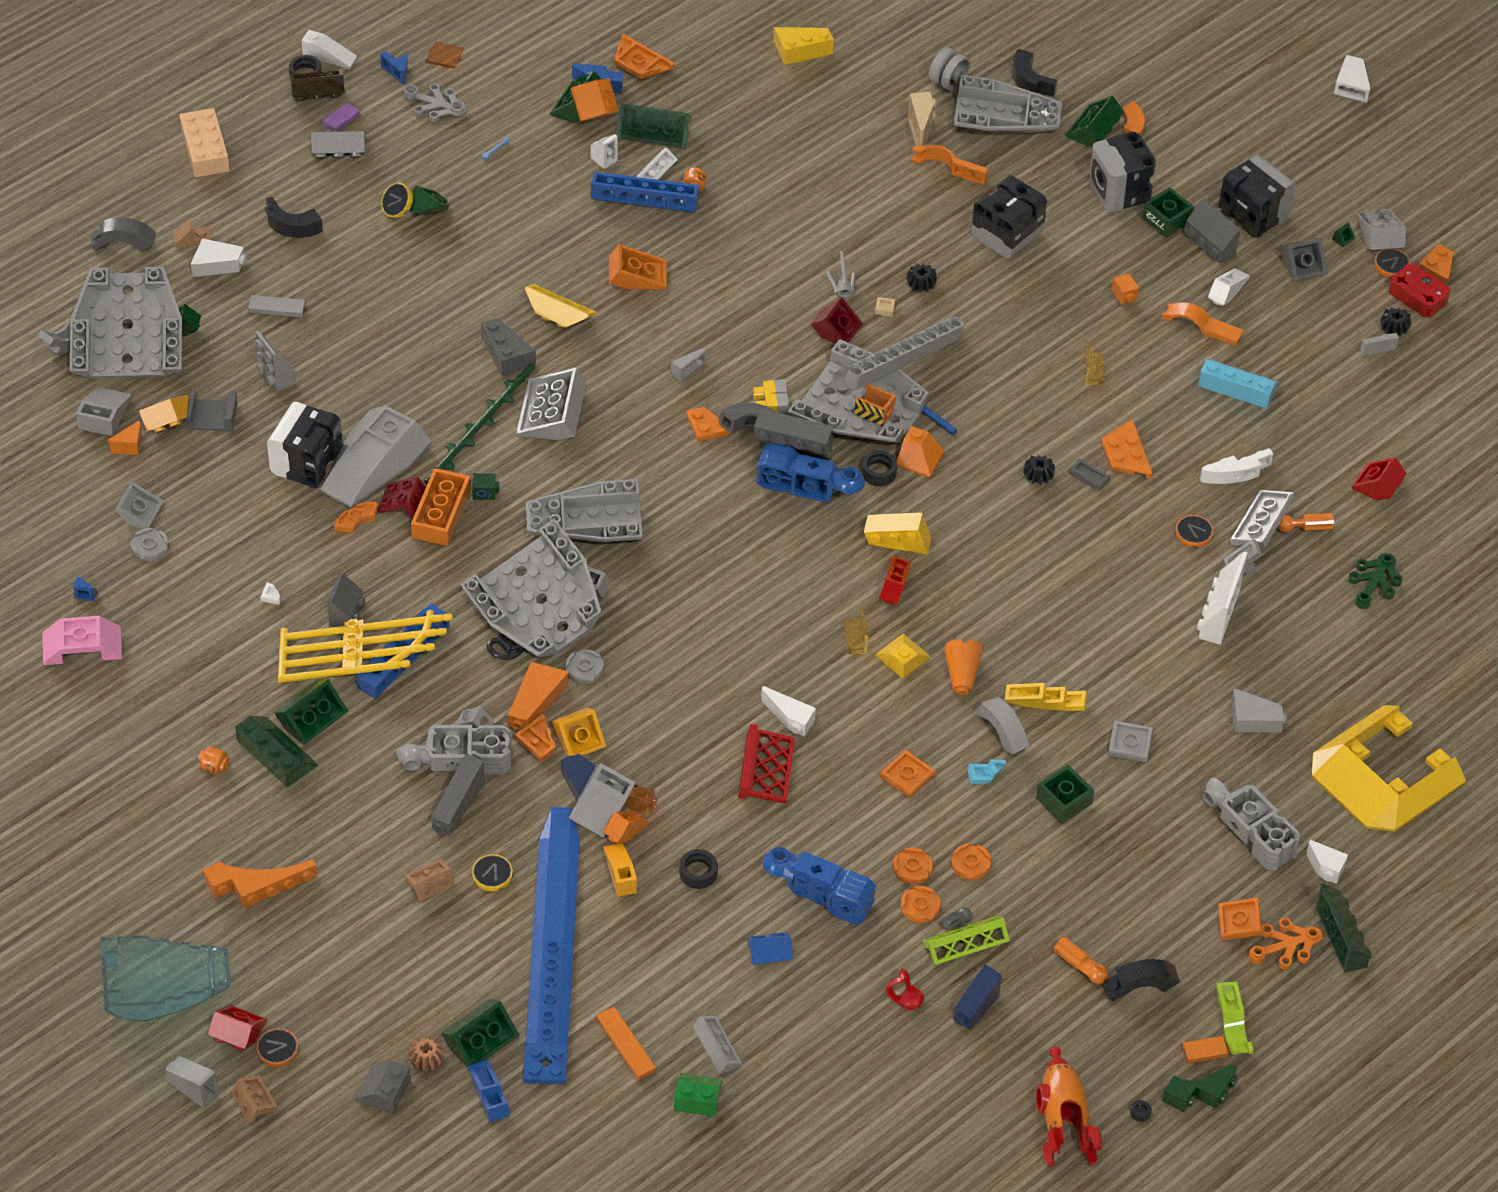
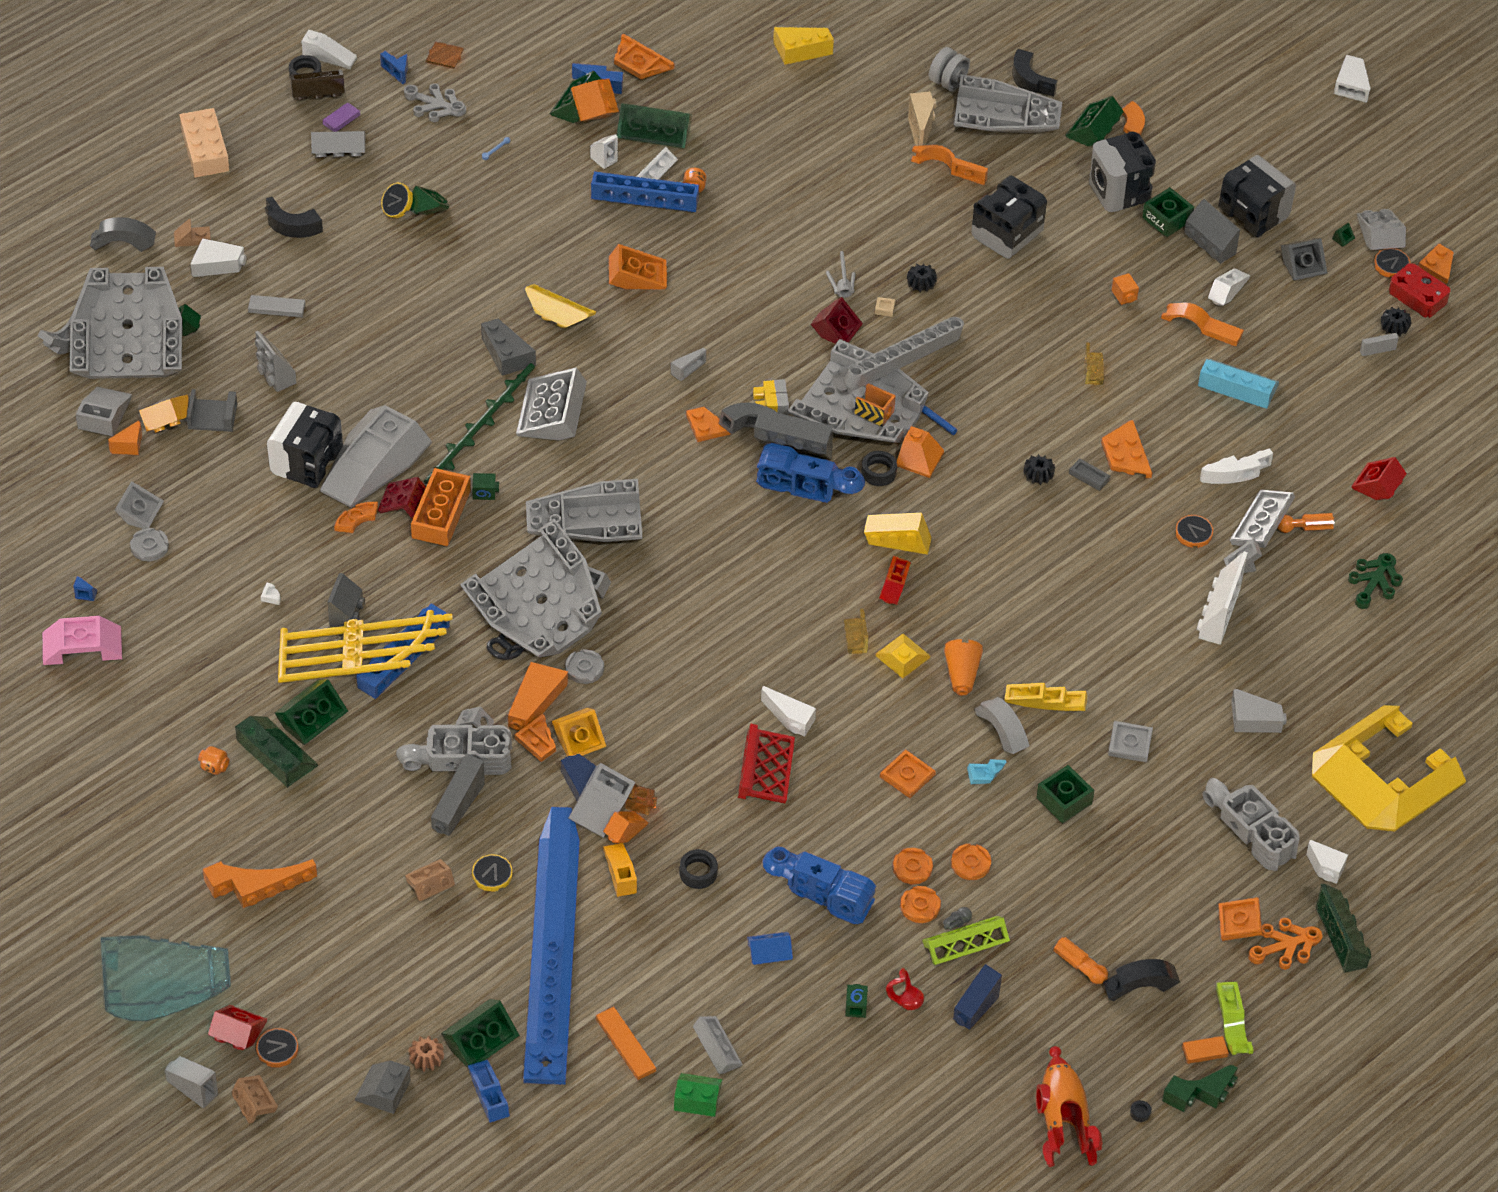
(856, 1000): none -> dark green brick

